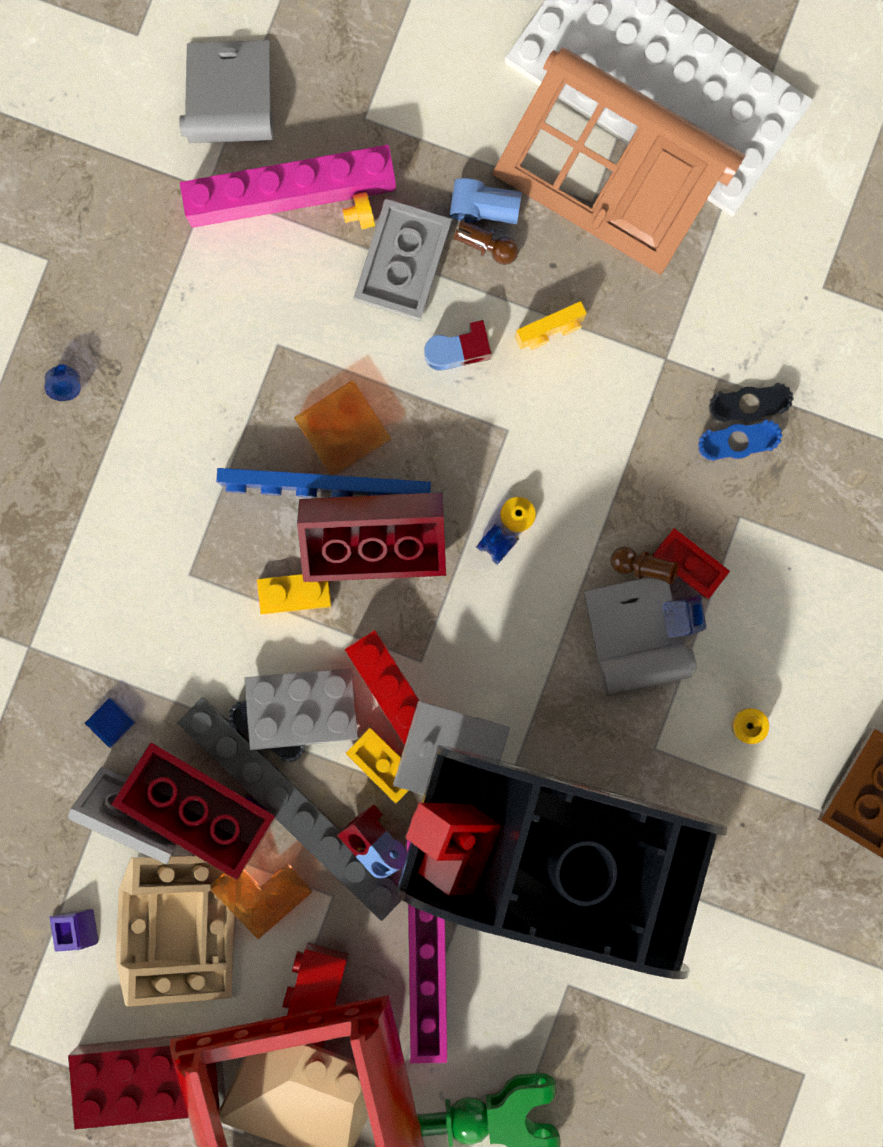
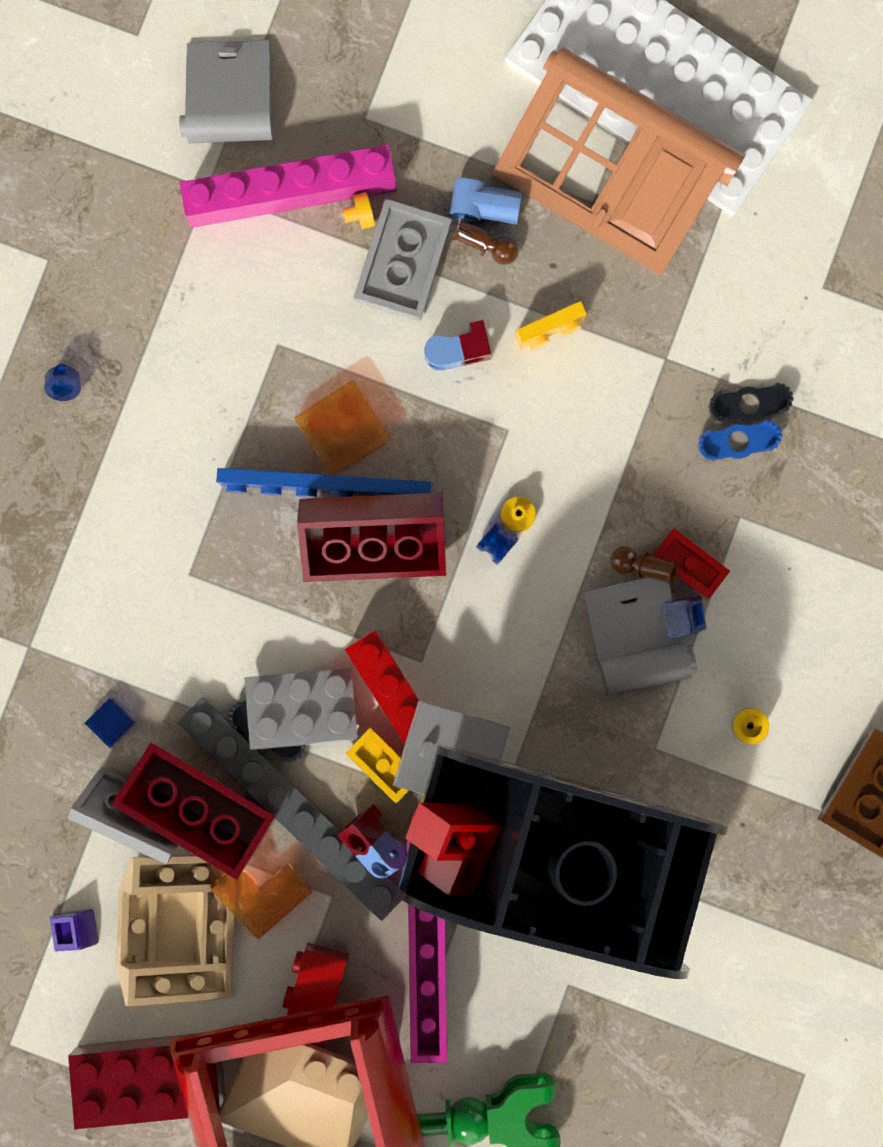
(292, 594): yellow plate -> none

